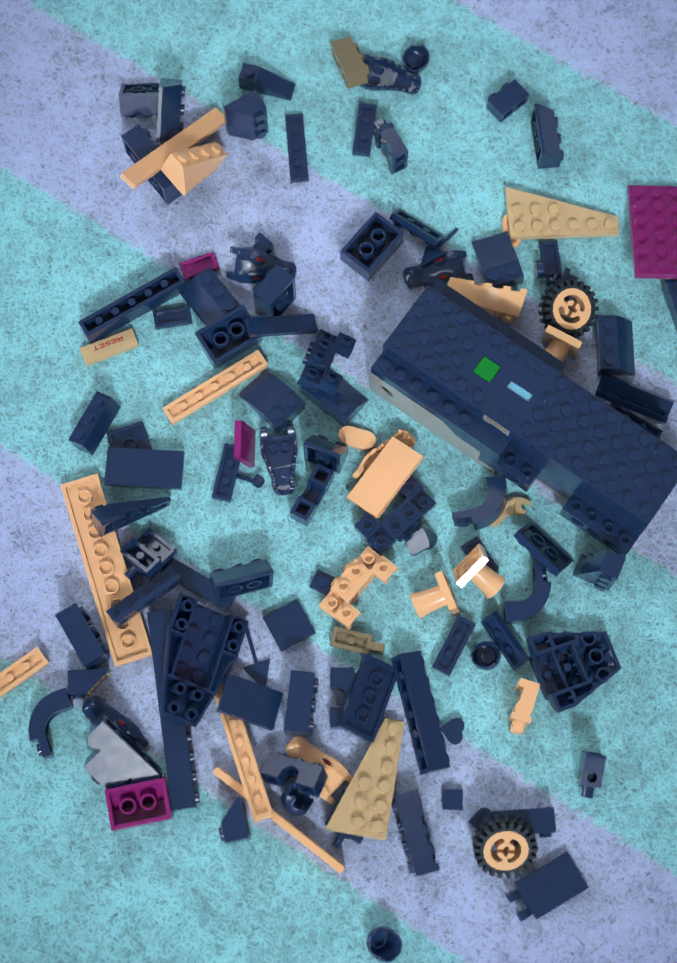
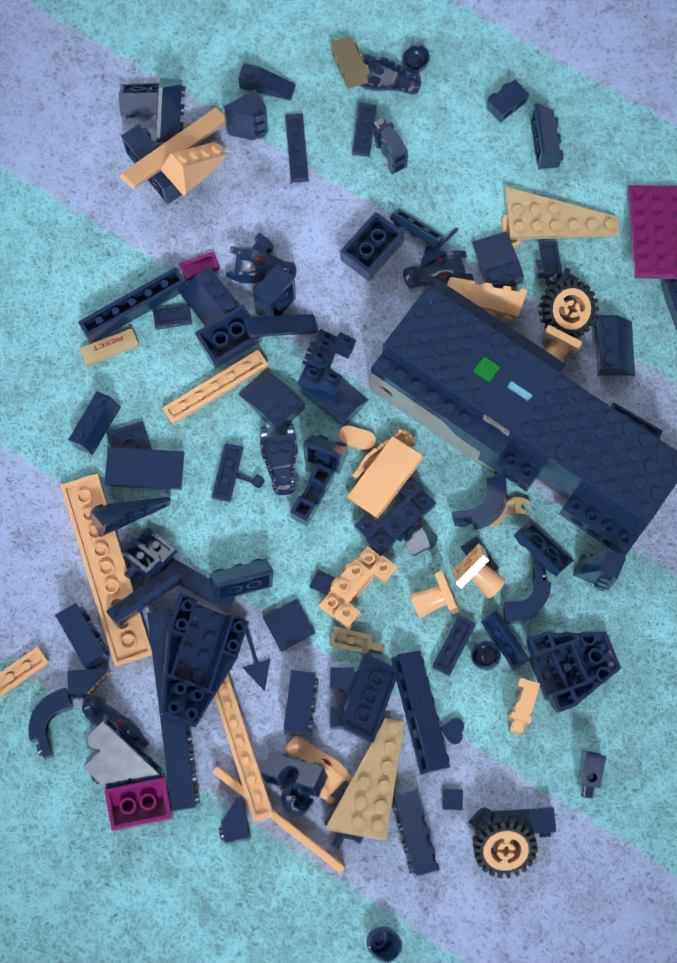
(244, 443): magenta tile -> none
(249, 702): dark blue tile -> none
(548, 887): dark blue tile -> none
(634, 398): dark blue fence -> none

